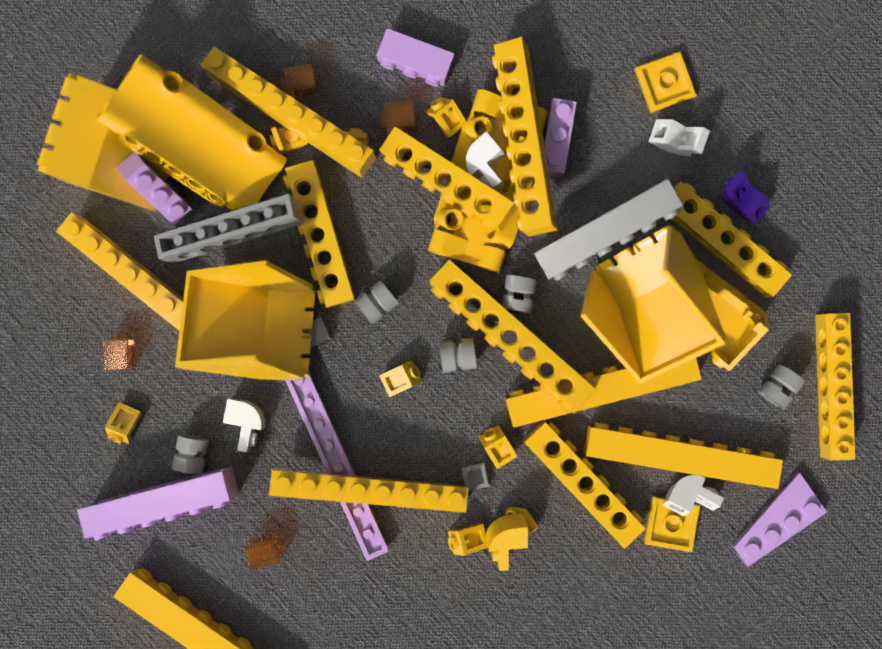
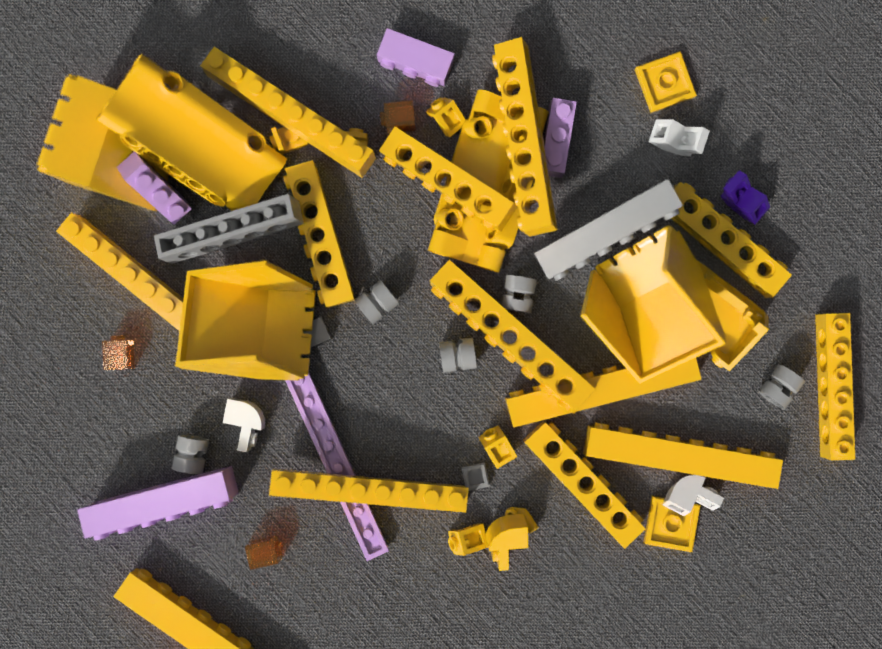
(122, 423): yellow bracket -> none
(299, 80): clear orange brick -> none
(401, 378): yellow bracket -> none
(482, 157): white brick -> none
(783, 518): lavender wing -> none

